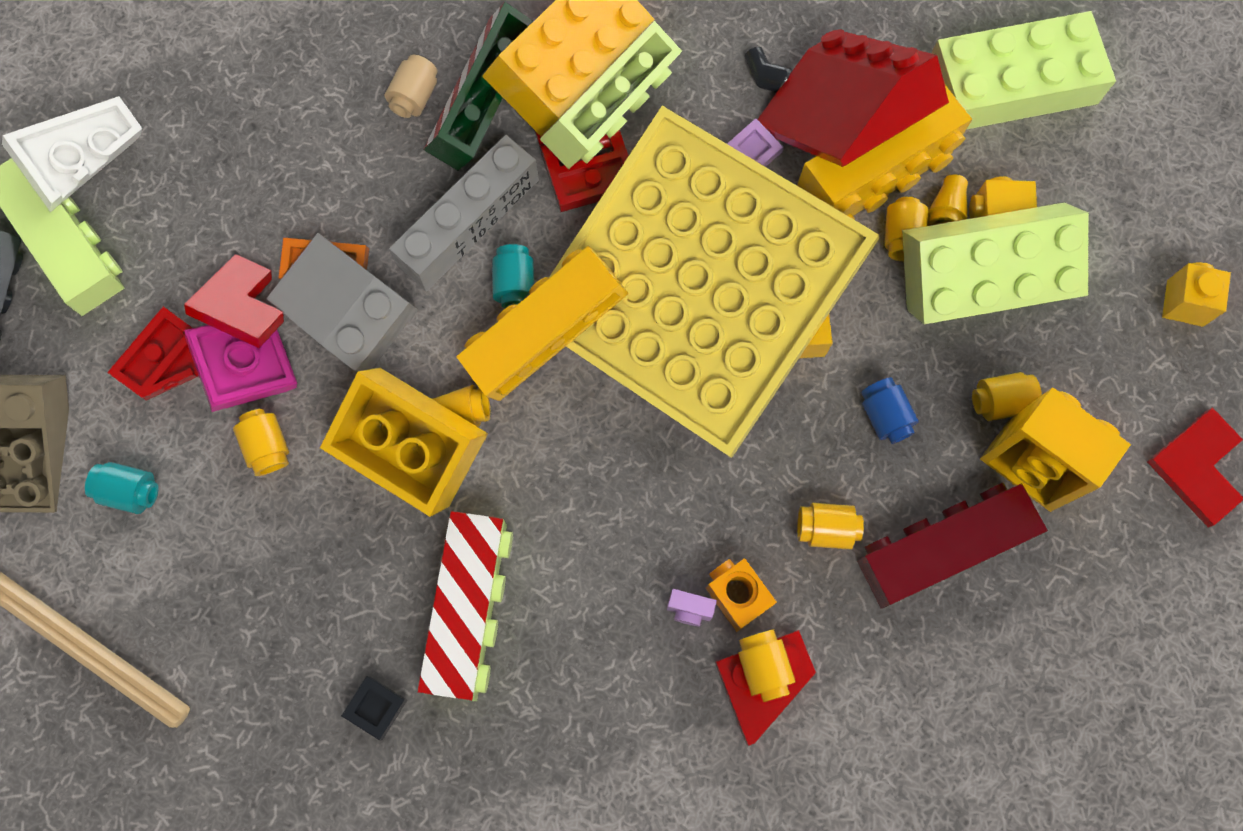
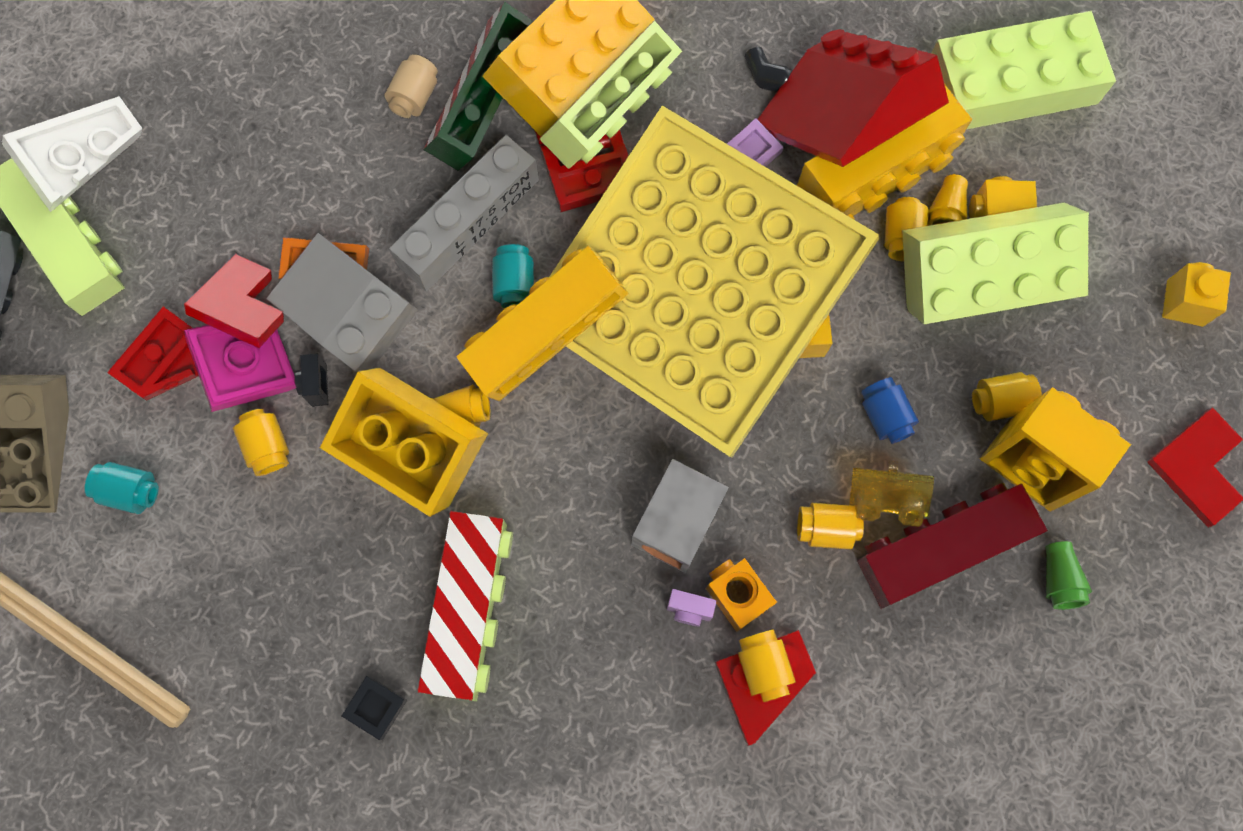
(312, 380): none -> black plate
(678, 515): none -> flat silver piece
(891, 493): none -> clear yellow hips
(1065, 579): none -> bright green cone

